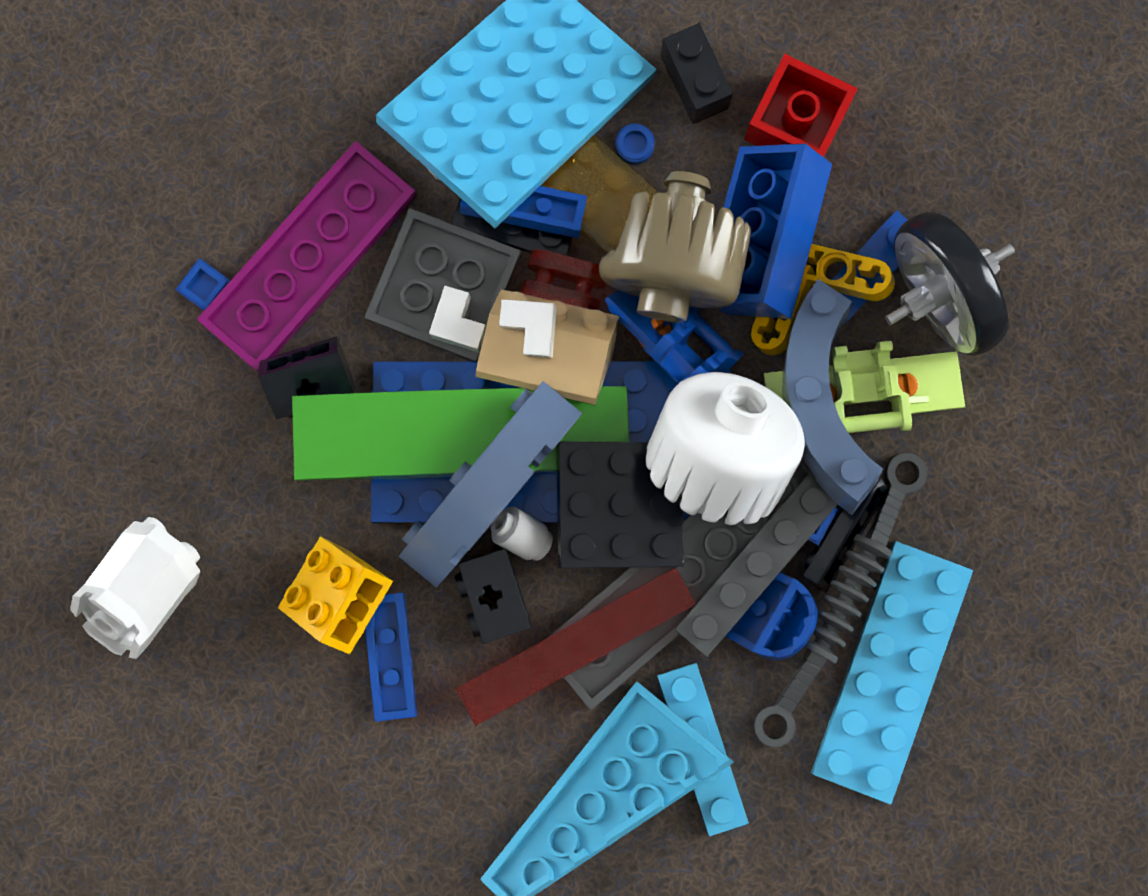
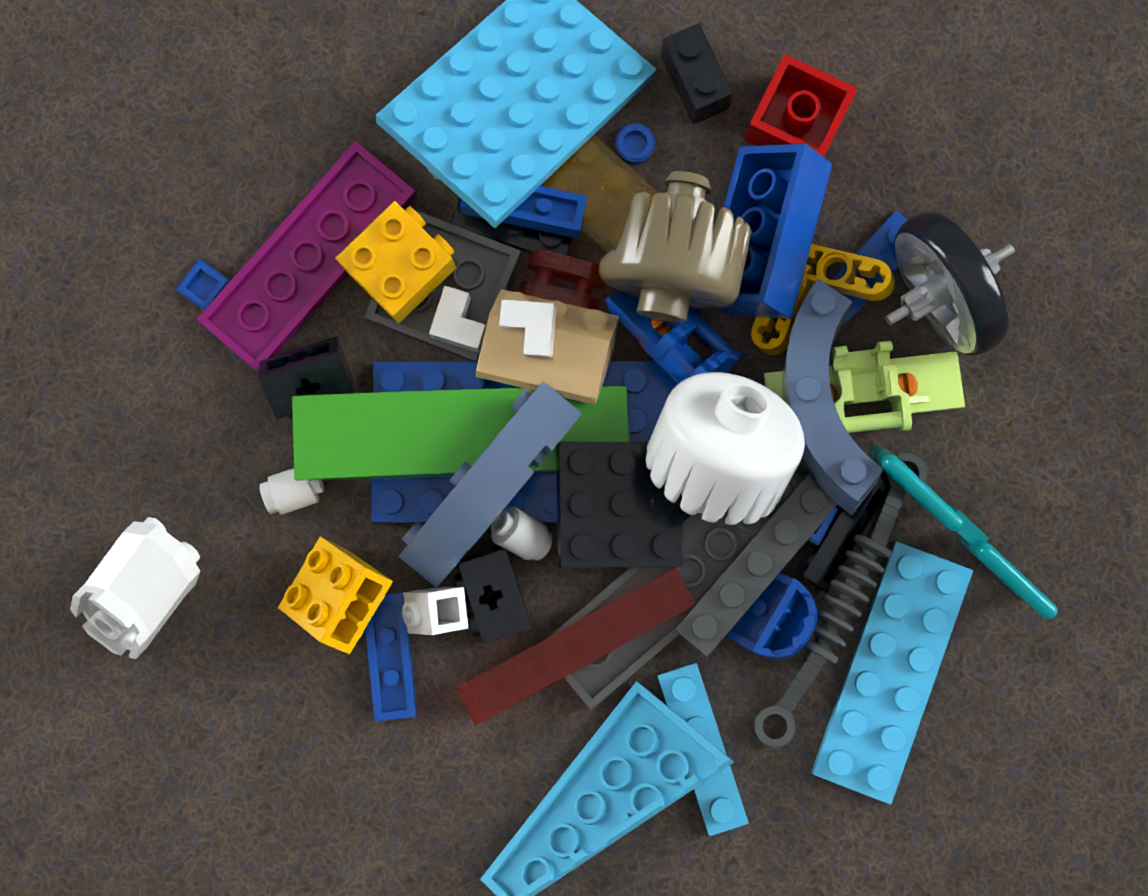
(286, 495): none -> white brick
(398, 260): none -> yellow brick
(435, 610): none -> white brick
(967, 531): none -> teal bar

